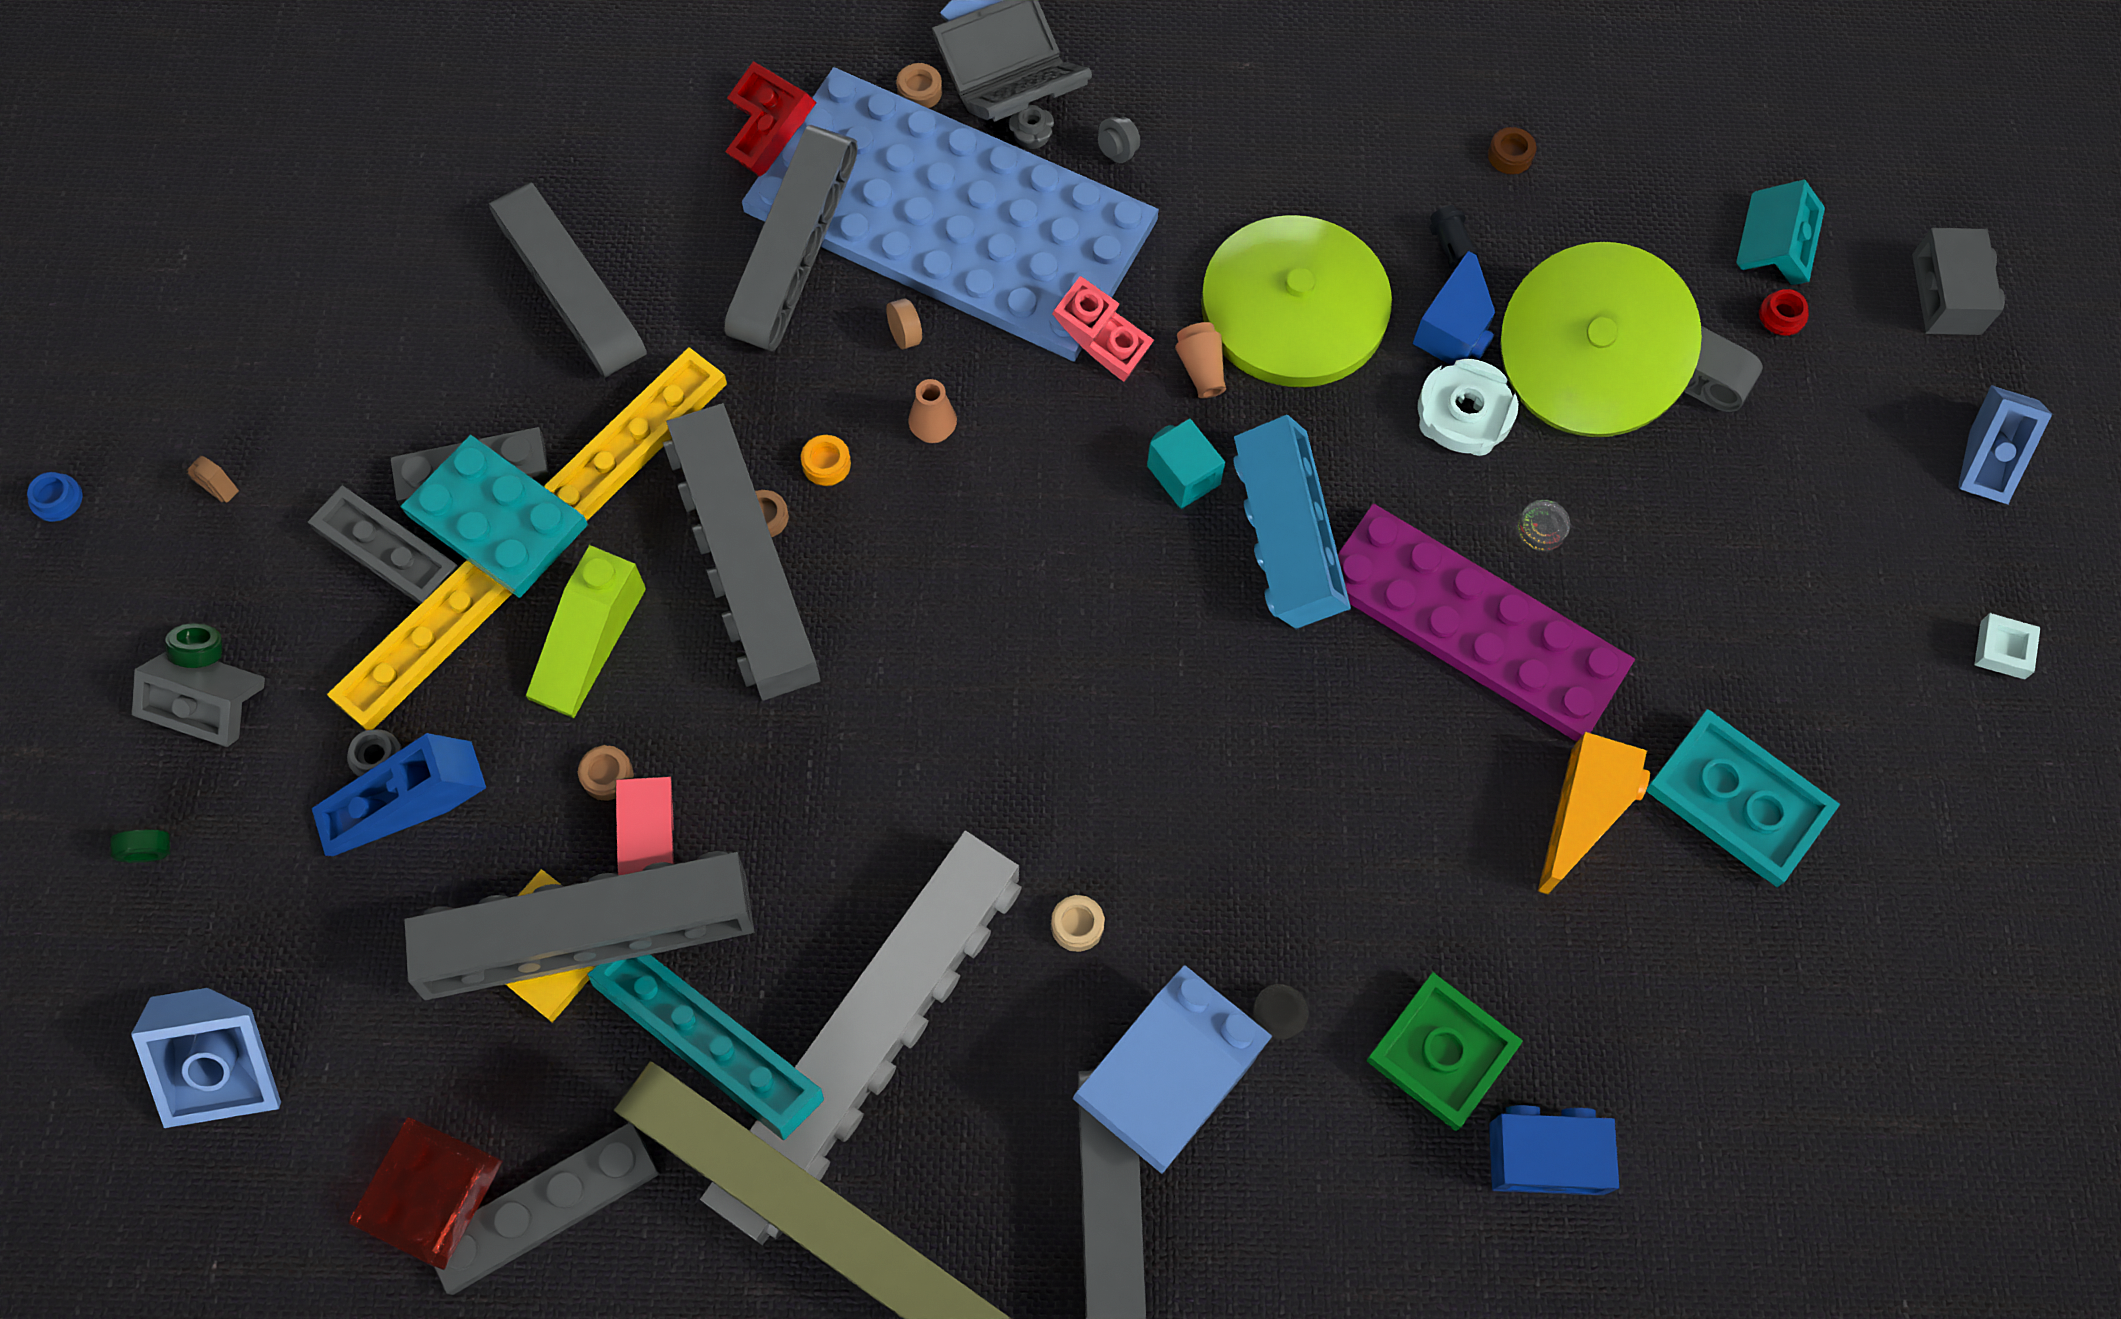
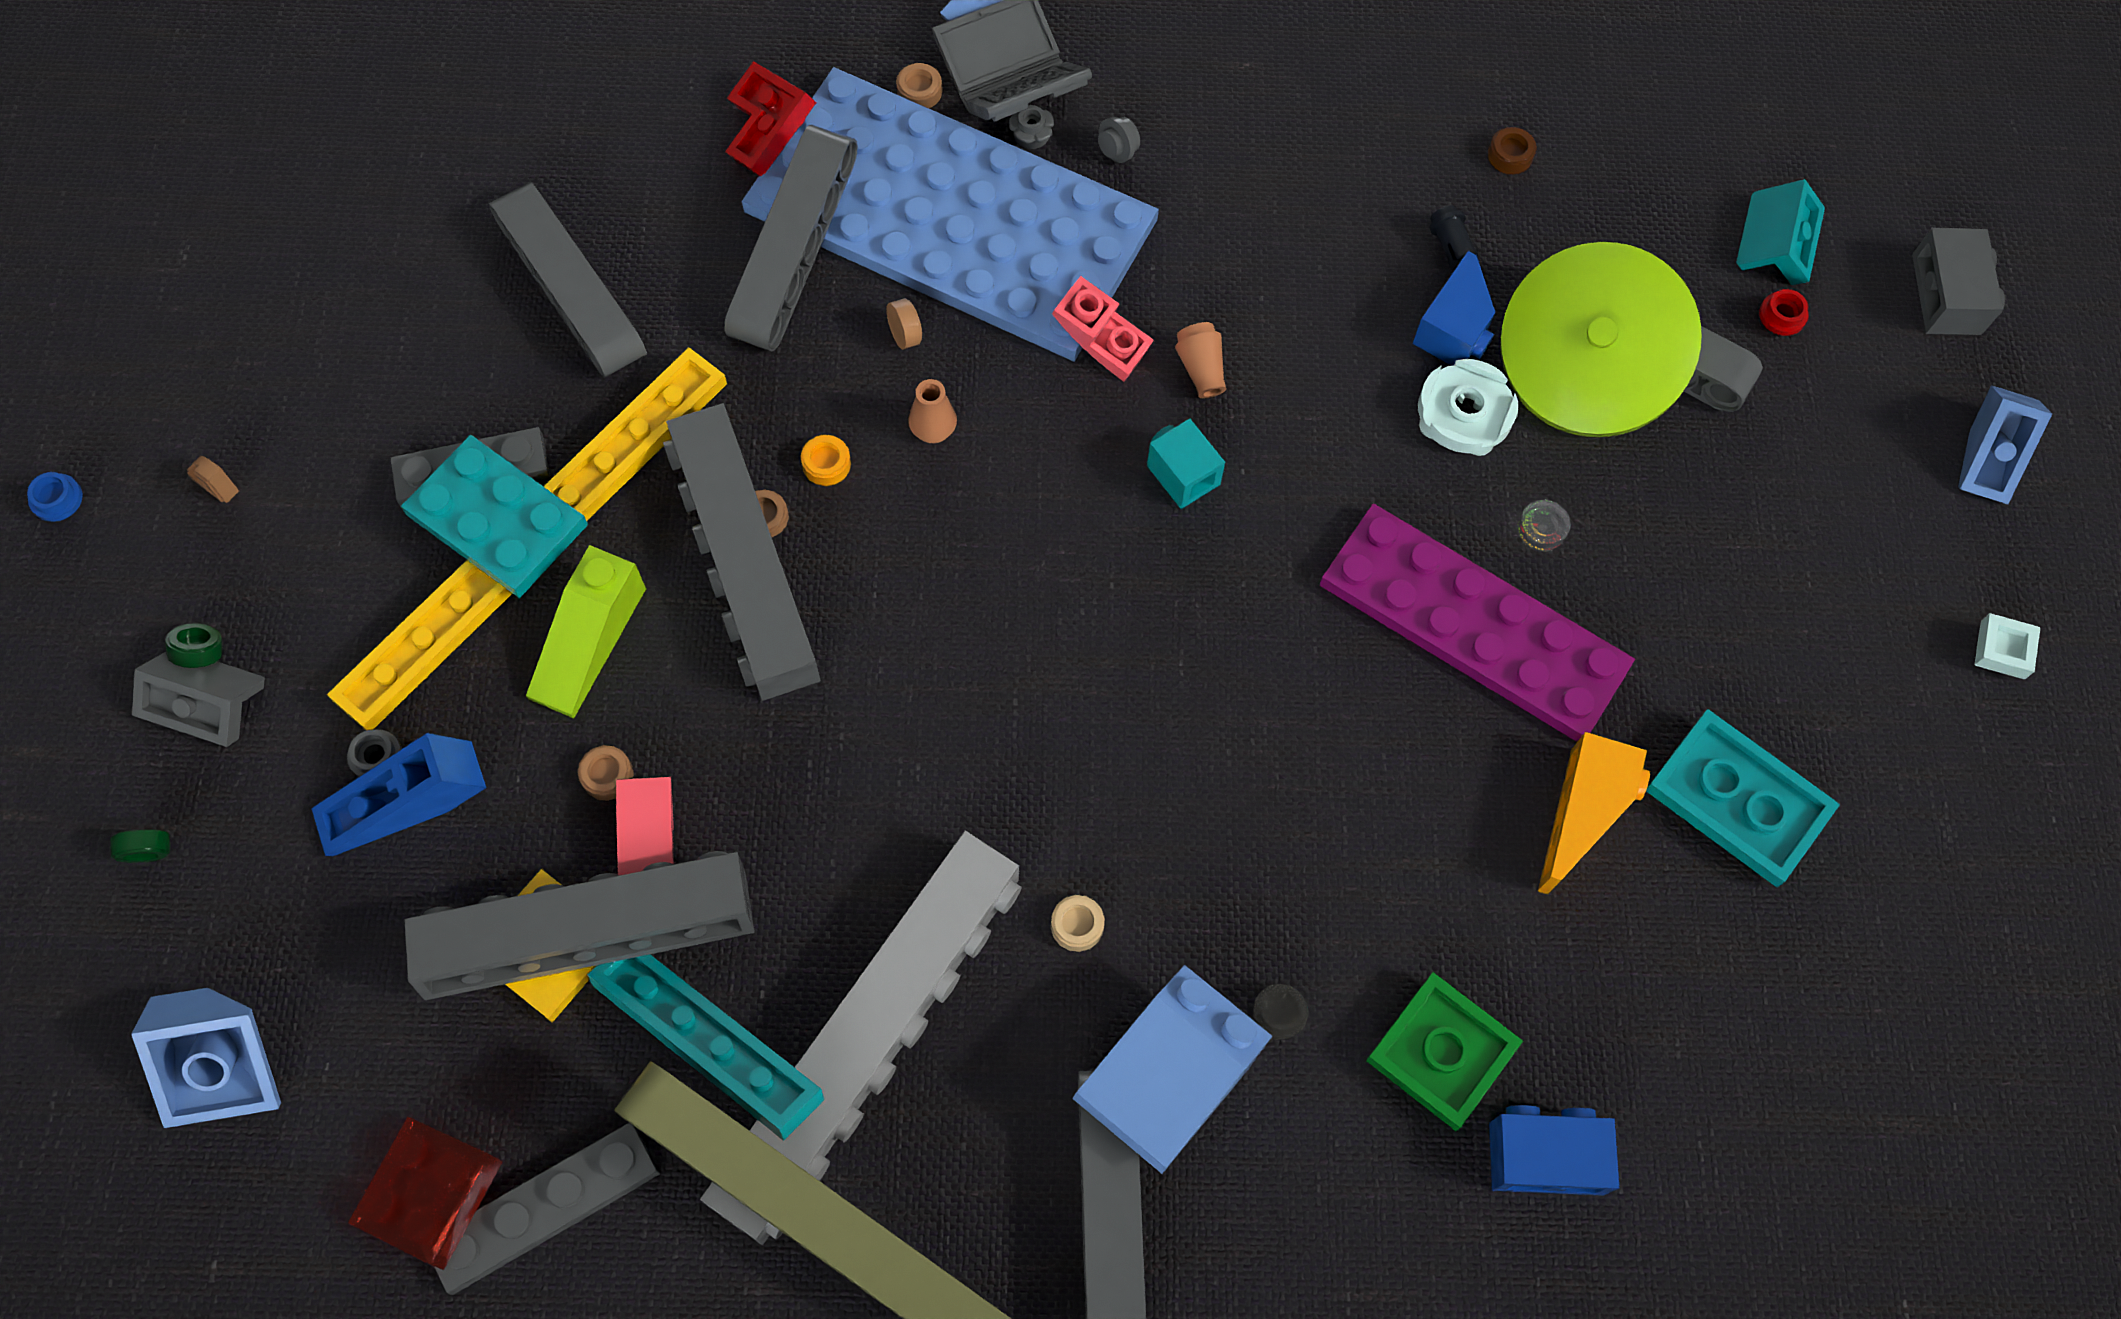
(382, 545): dark grey plate -> none
(1290, 523): dark azure brick -> none
(1296, 300): lime dish -> none

